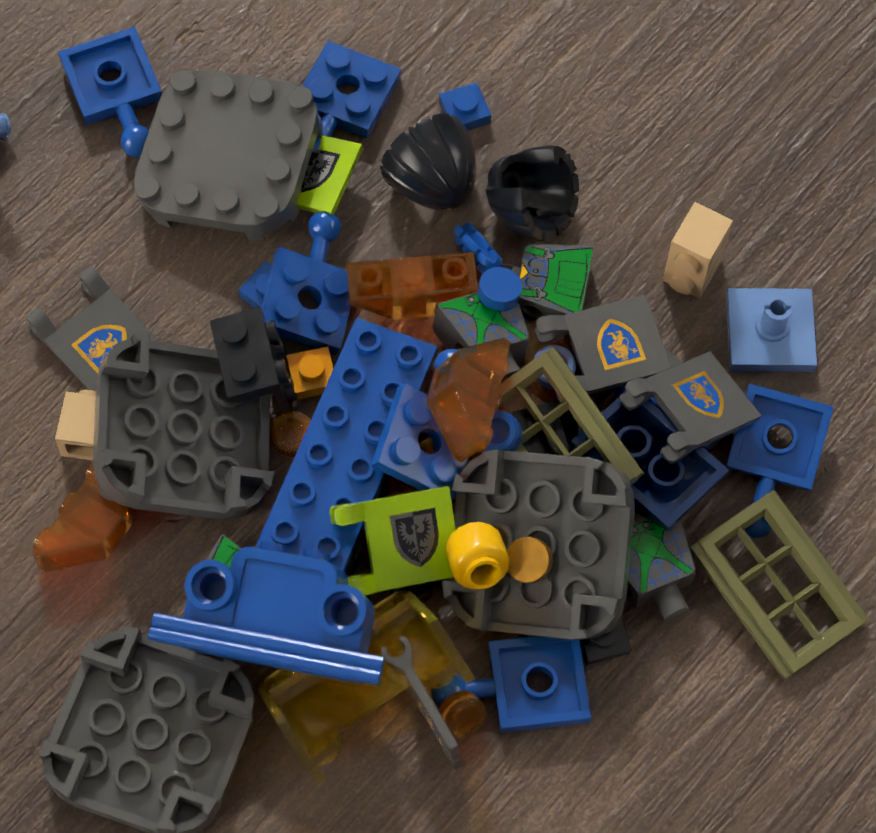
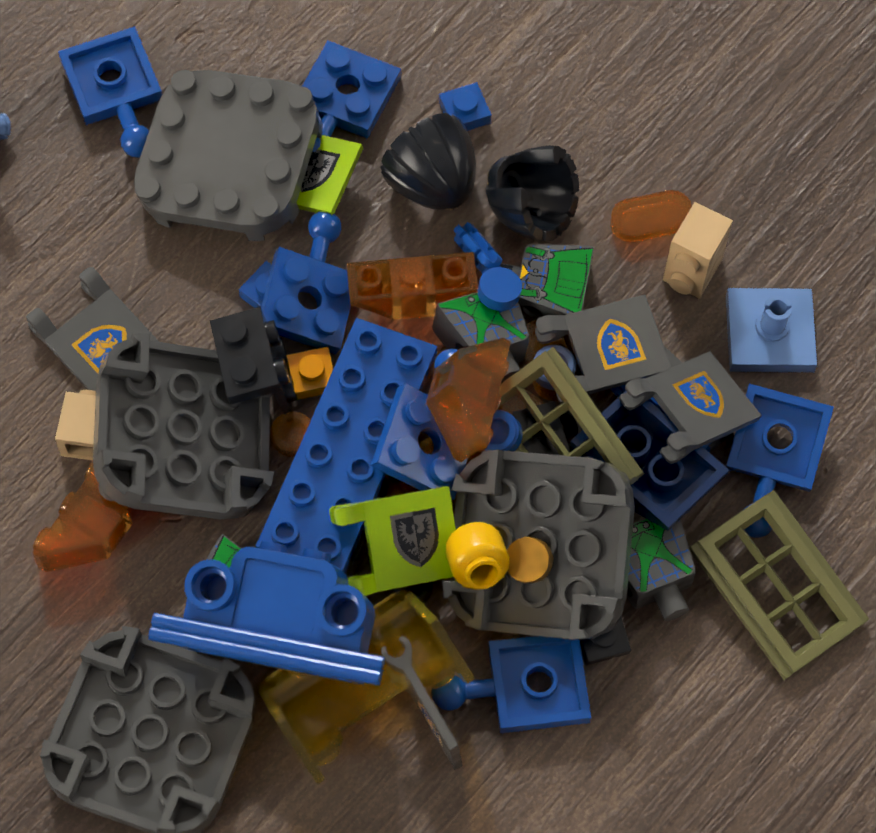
(463, 713): clear orange tile -> none
(649, 215): none -> clear orange tile

